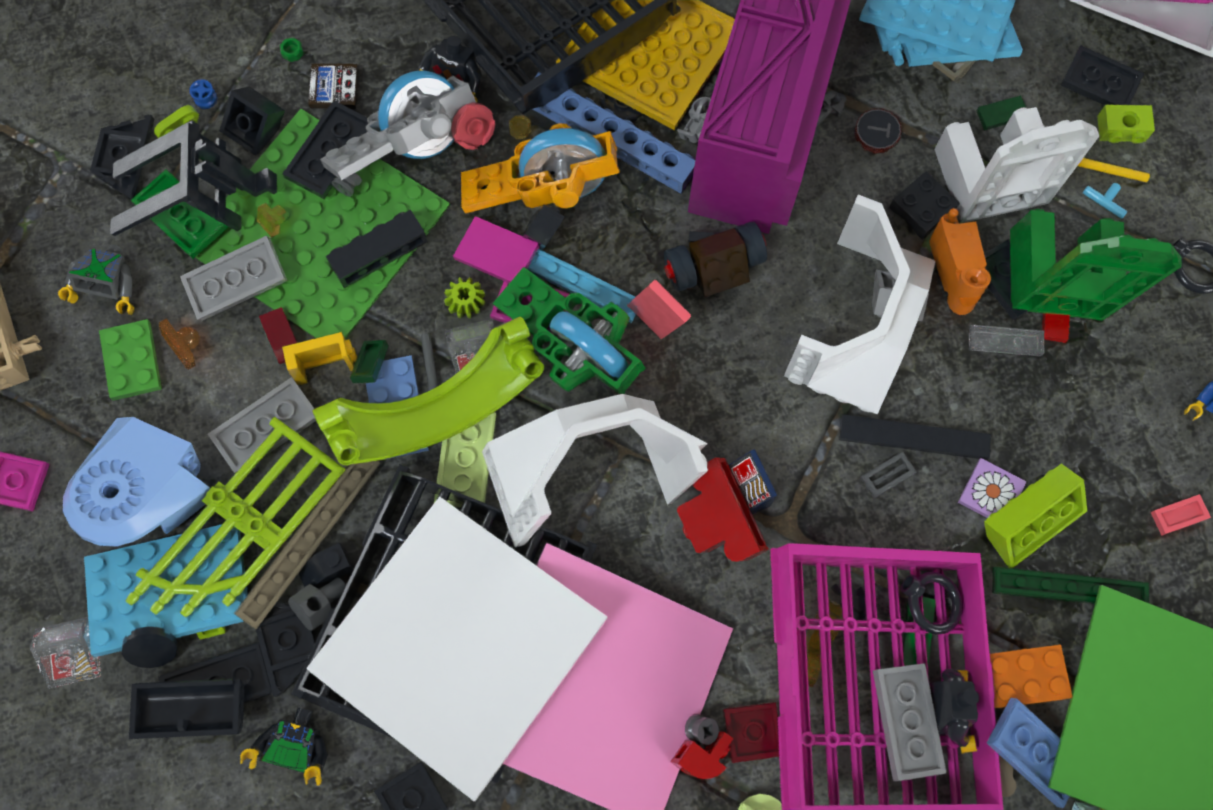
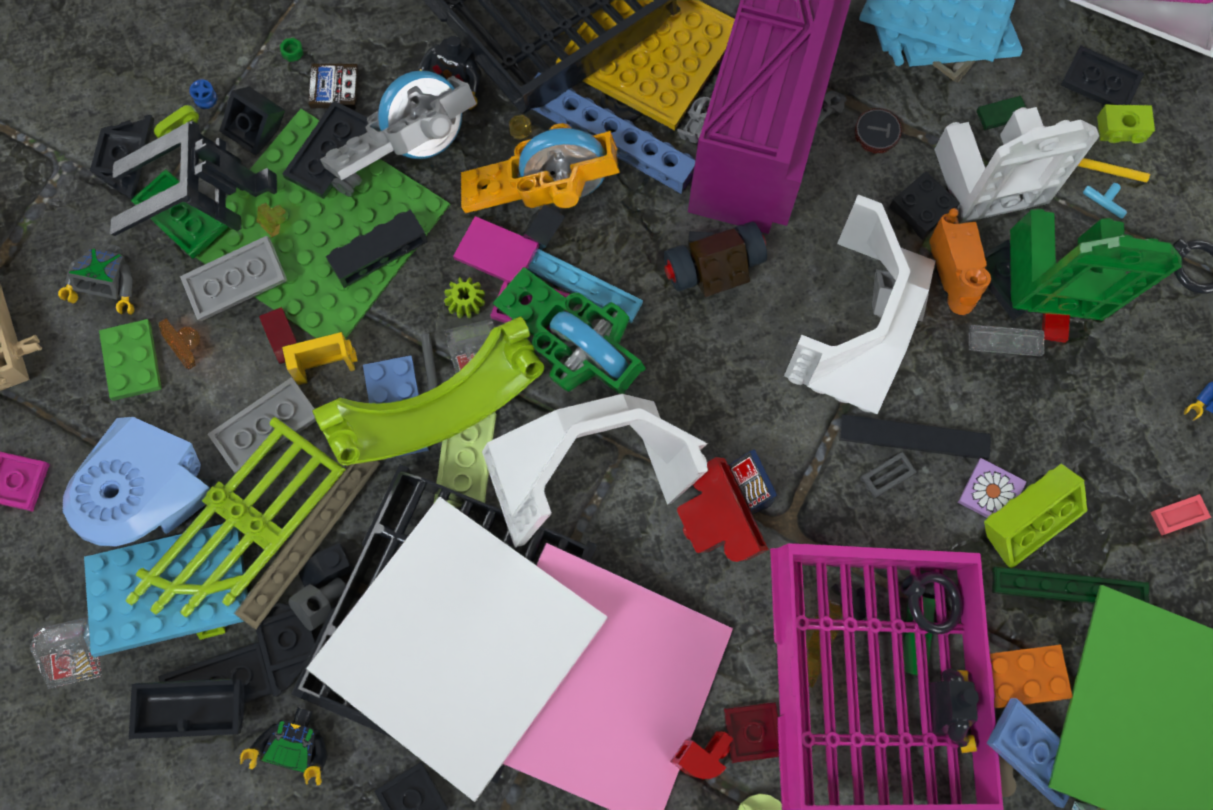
(149, 647): black tile -> none
(369, 361): dark green tile -> none
(473, 125): coral tile -> none
(659, 309): coral tile -> none
(695, 731): dark grey wheel -> none
(909, 722): light grey plate -> none

